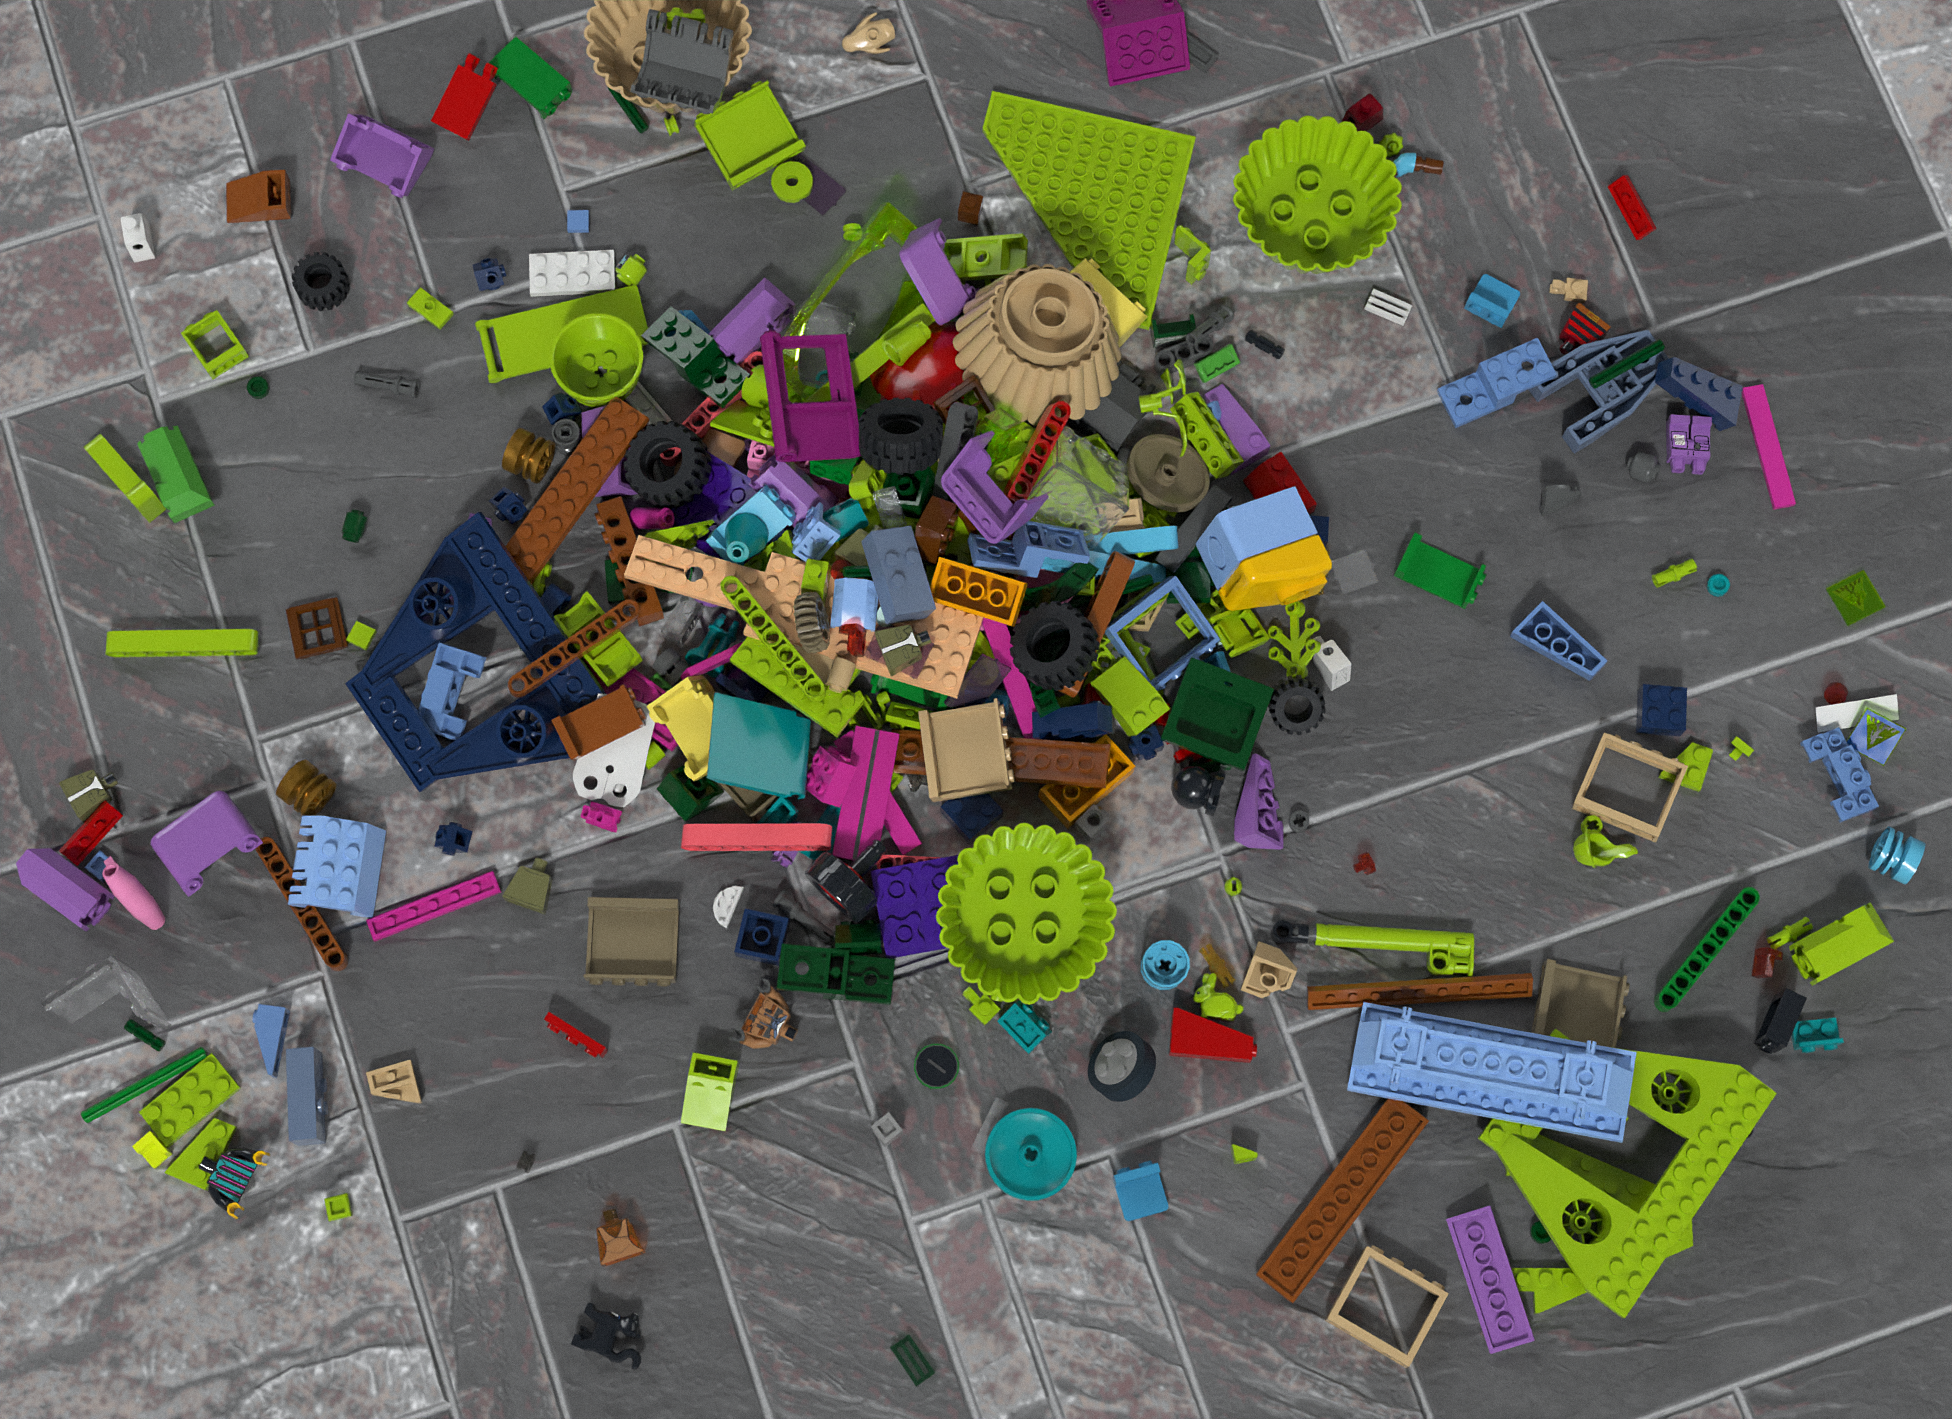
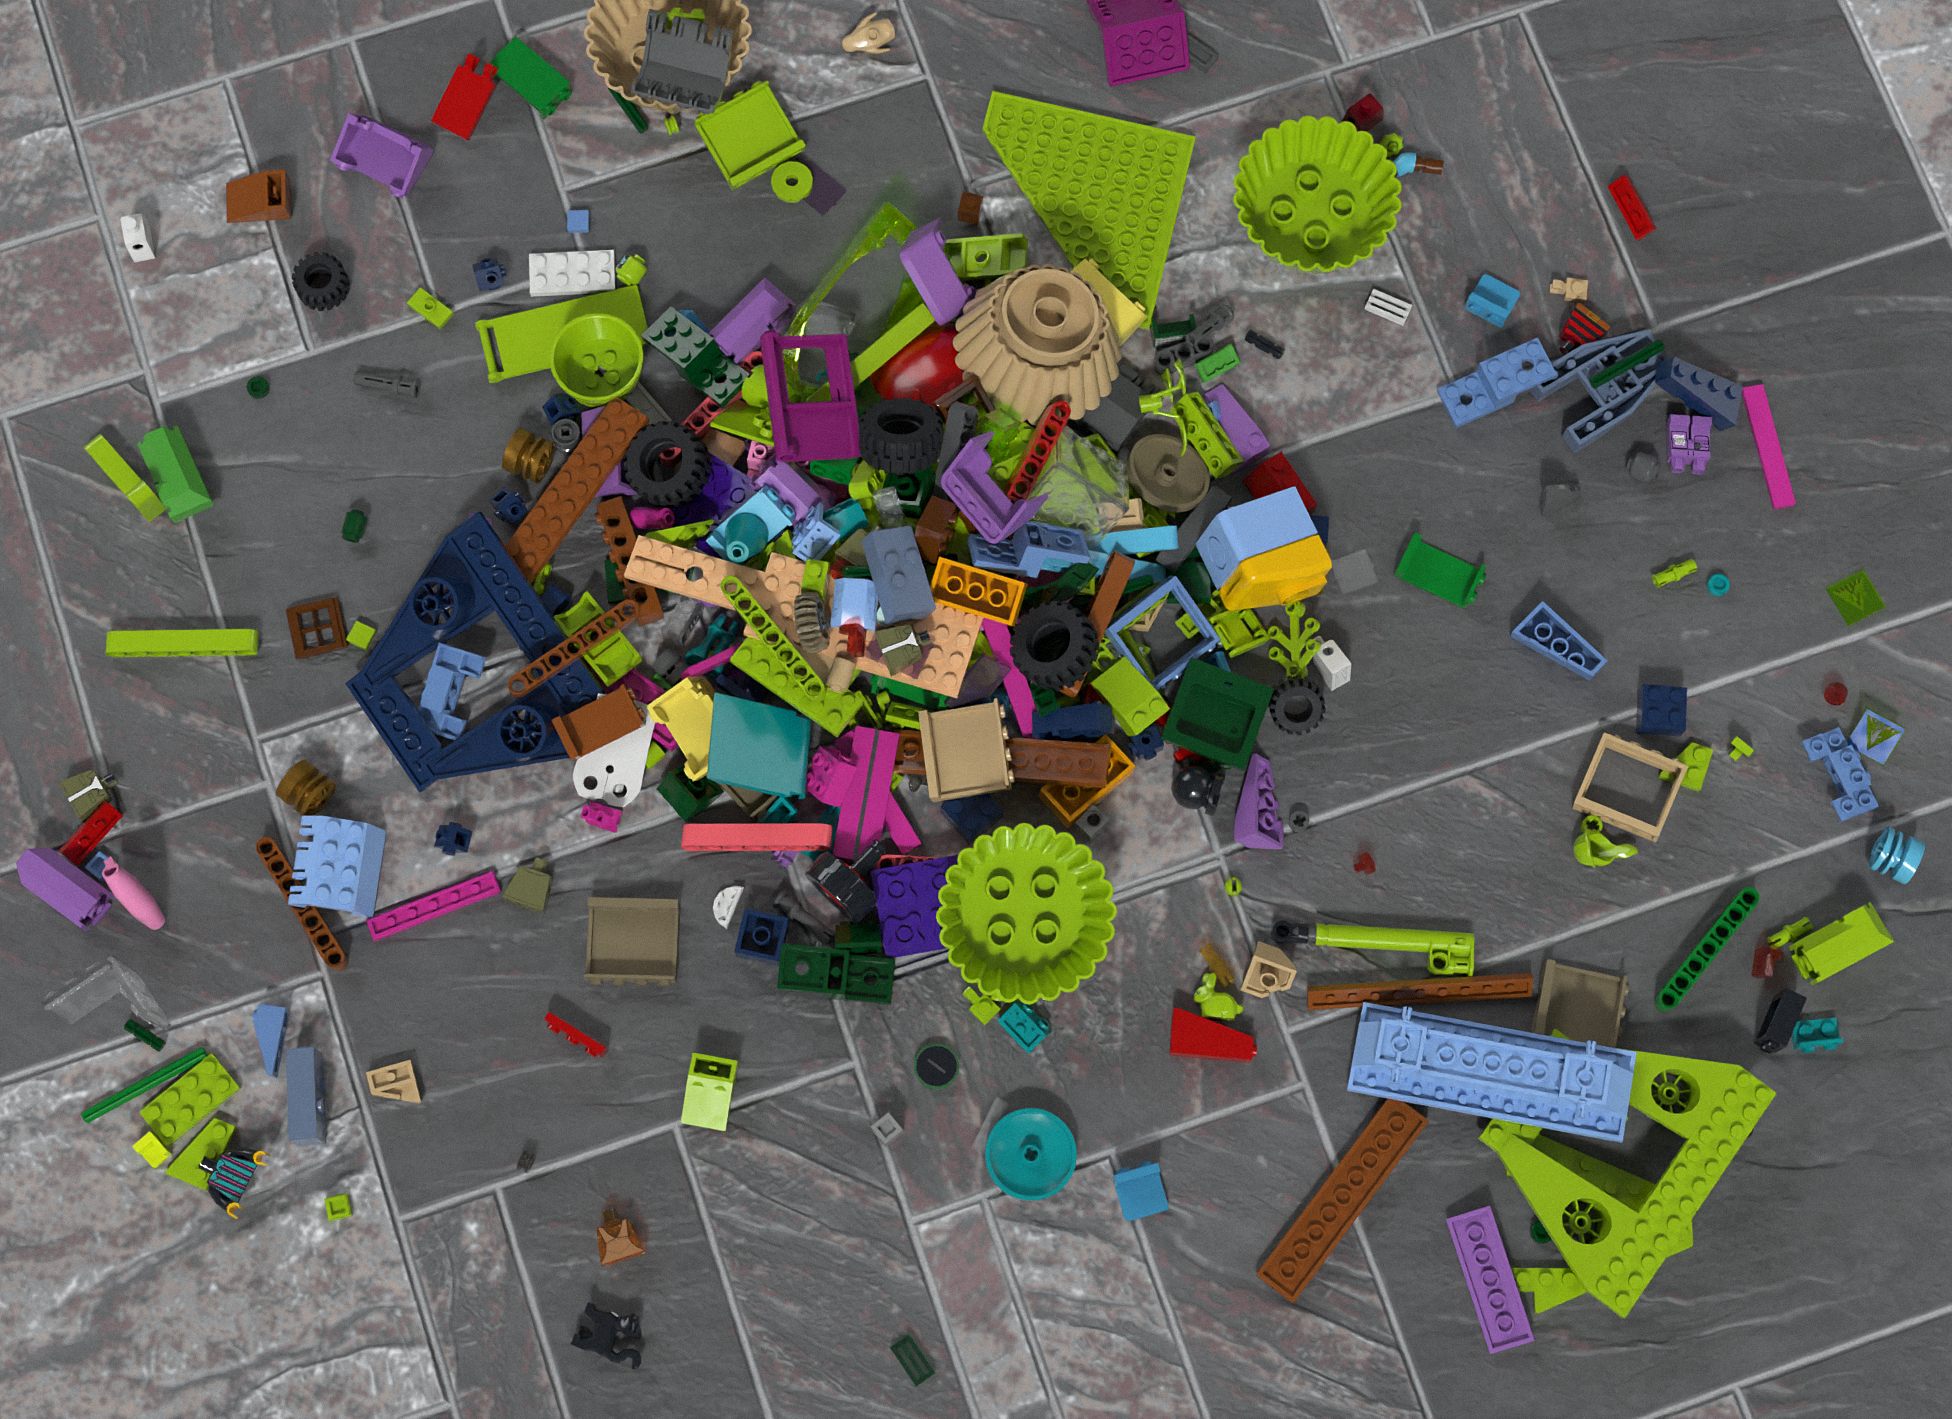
(202, 838): medium lavender windscreen -> none
(225, 360): lime window -> none
(766, 1020): torso -> none
(851, 231): lime bush -> none
(906, 342): lime plant -> none
(1121, 1066): wheel -> none
(1168, 952): medium azure wheel -> none
(1197, 250): lime bracket -> none
(1242, 1155): lime slope -> none
(1366, 1337): tan window -> none
(1848, 713): white sticker -> none

